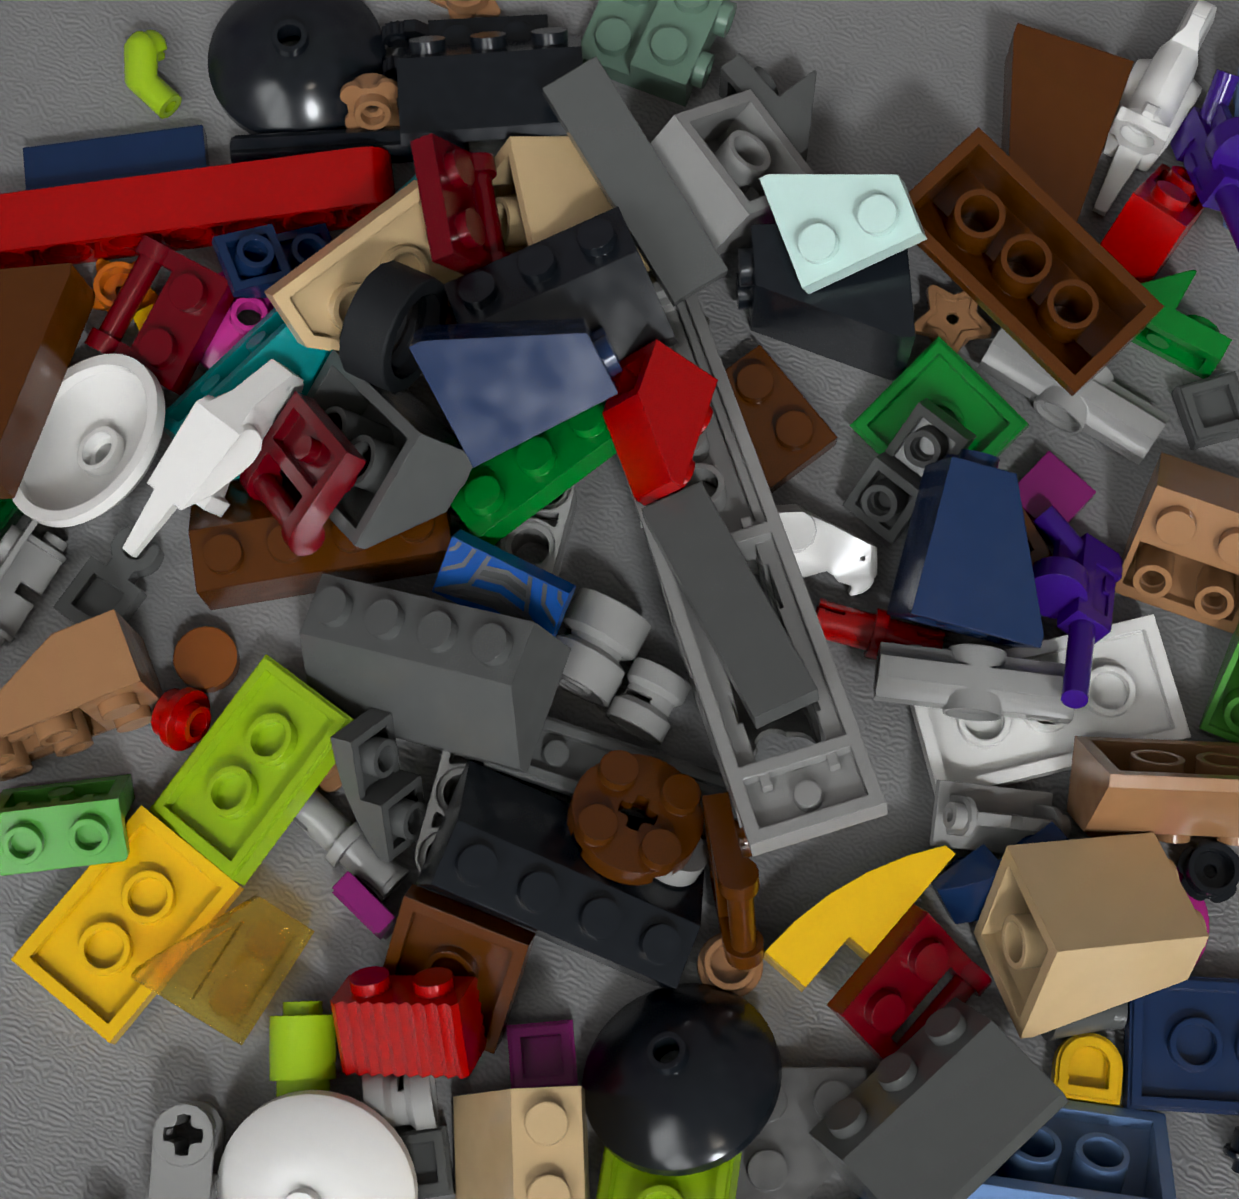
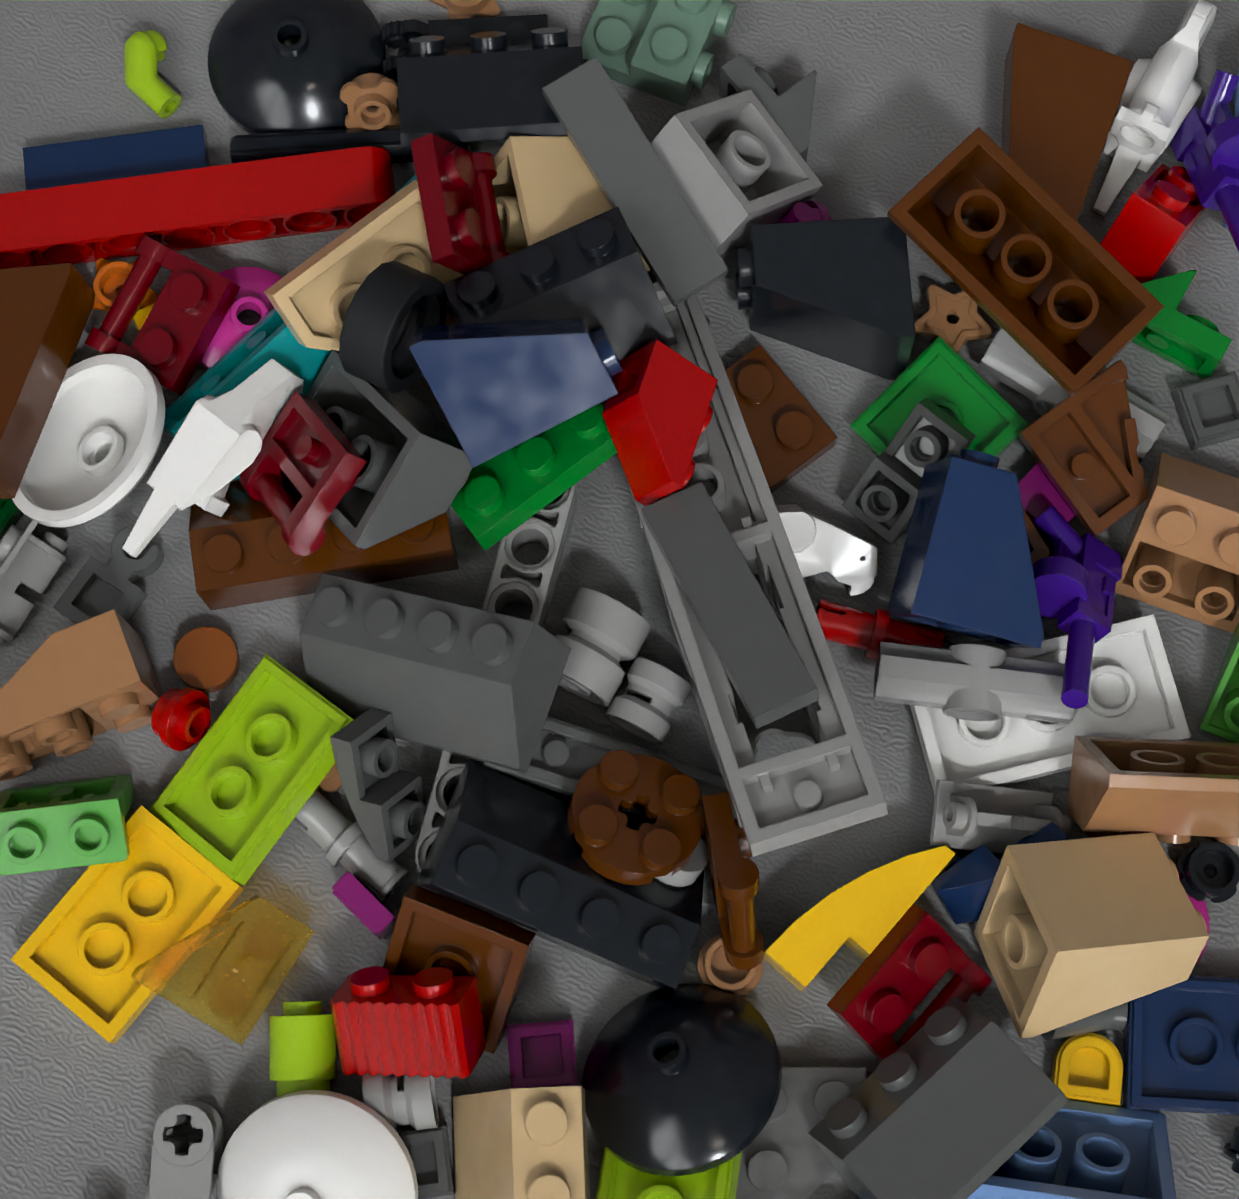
(260, 257): dark blue slope -> none
(501, 583): blue tile -> none
(841, 222): light aqua wing -> none
(1091, 450): none -> reddish brown wing

